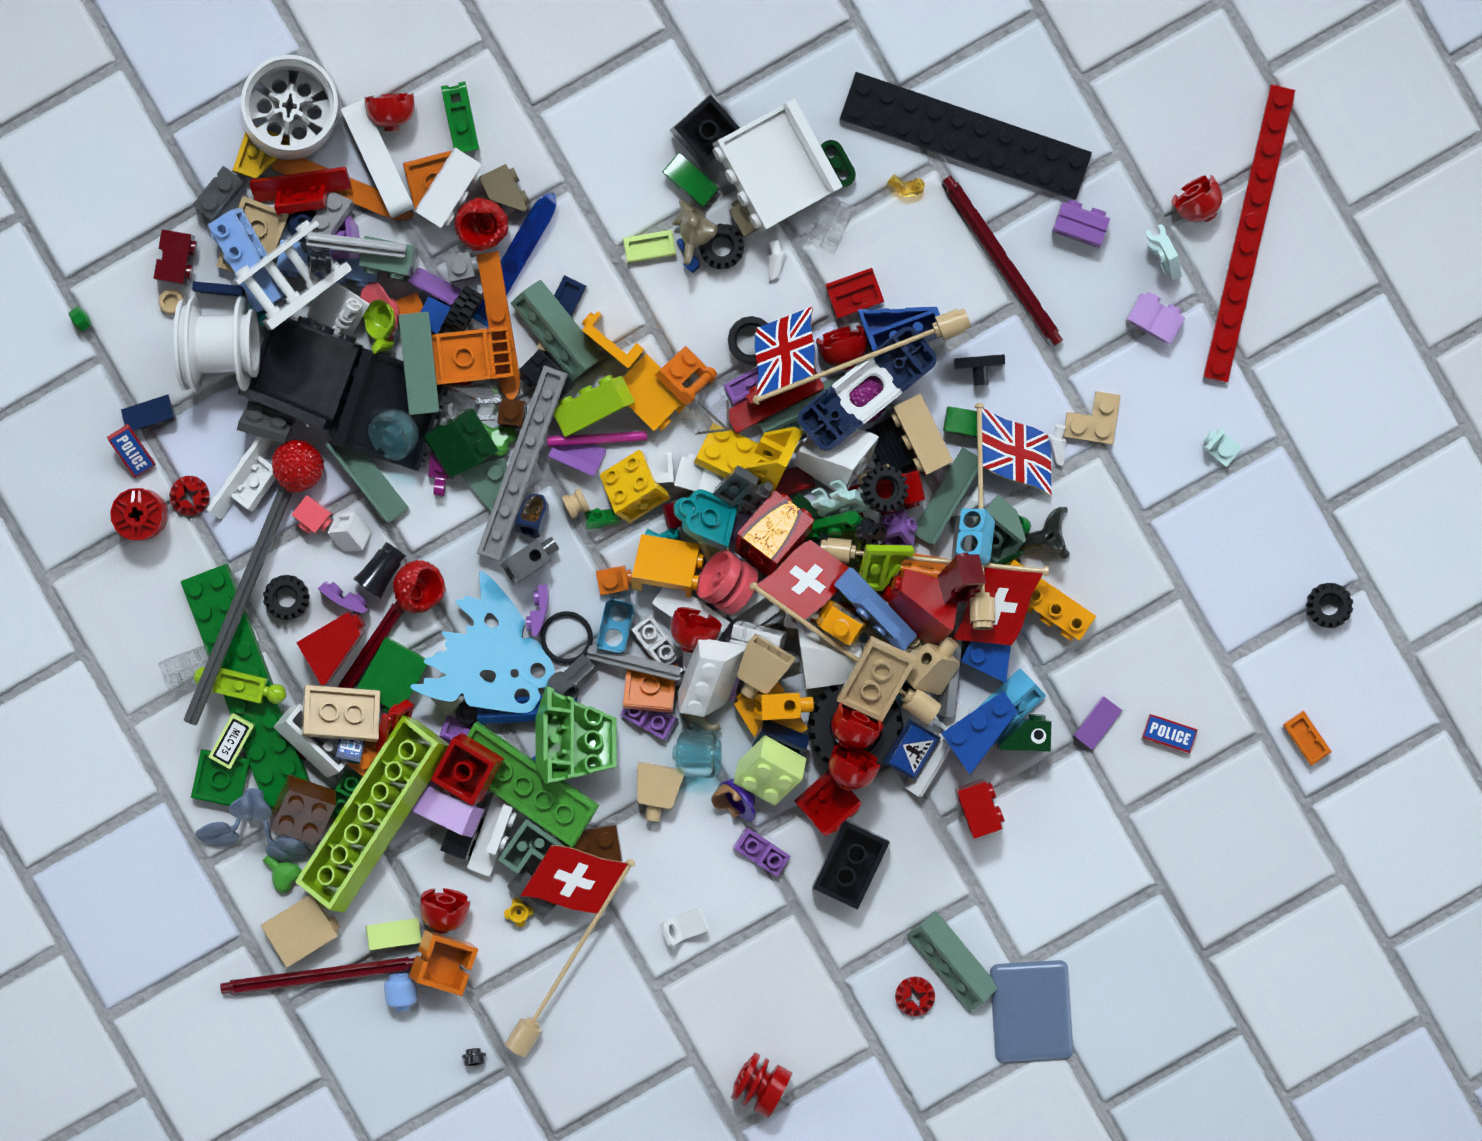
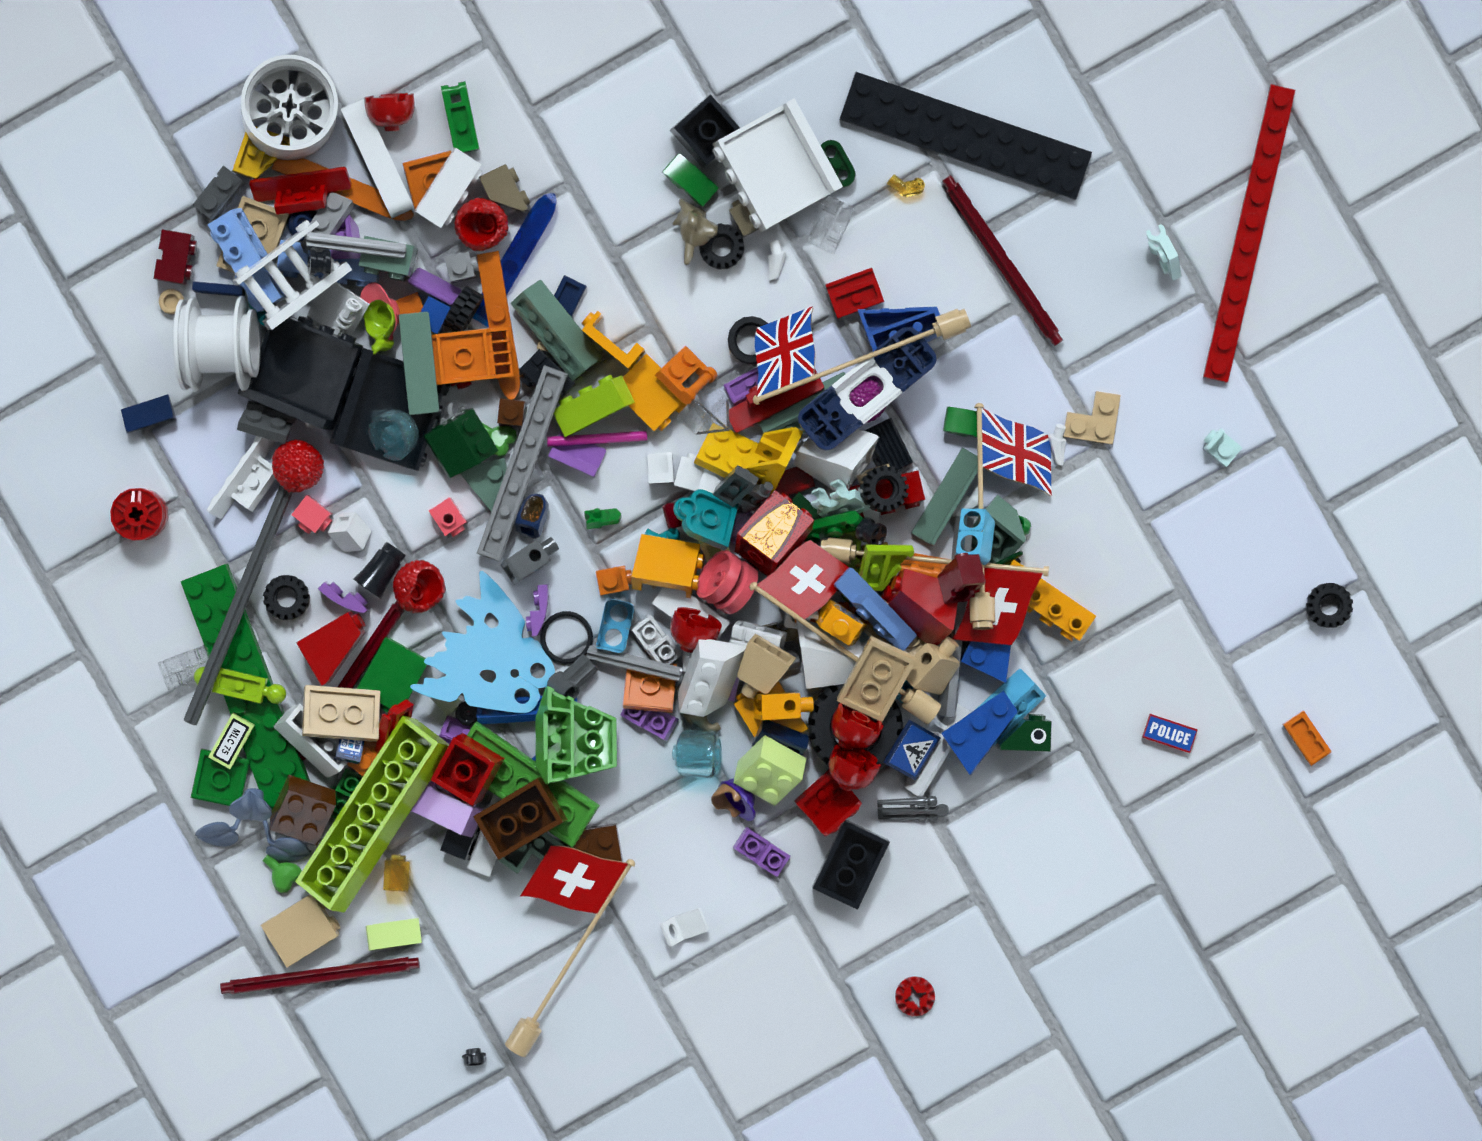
(80, 318): green tile -> none
(131, 450): tile -> none
(200, 499): red gear -> none
(370, 481): sand green panel -> none
(397, 873): none -> clear yellow brick
(400, 991): light blue head -> none
(438, 473): magenta plate -> none
(440, 962): orange piece -> none
(444, 910): red cylinder -> none
(448, 517): none -> coral brick
(481, 397): clear slope -> none
(517, 886): dark grey piece -> none
(520, 818): none -> reddish brown brick
(526, 911): yellow plate -> none
(576, 503): tan wheel -> none
(632, 487): yellow bracket -> none
(649, 246): yellowish green tile -> none
(657, 788): tan torso -> none
(694, 264): blue hand -> none
(756, 610): white panel -> none
(761, 1085): red wheel -> none
(842, 346): red cylinder -> none
(900, 528): medium lavender brick -> none
(912, 812): none -> dark grey piece
(921, 435): tan brick -> none
(952, 961): sand green panel -> none
(979, 365): black tile -> none
(979, 808): red brick -> none
(1031, 1011): sand blue piece -> none
(1050, 536): pearl dark grey piece -> none
(1081, 224): medium lavender brick -> none
(1097, 722): medium lavender slope -> none
(1155, 318): lavender brick -> none
(1200, 200): red cylinder -> none

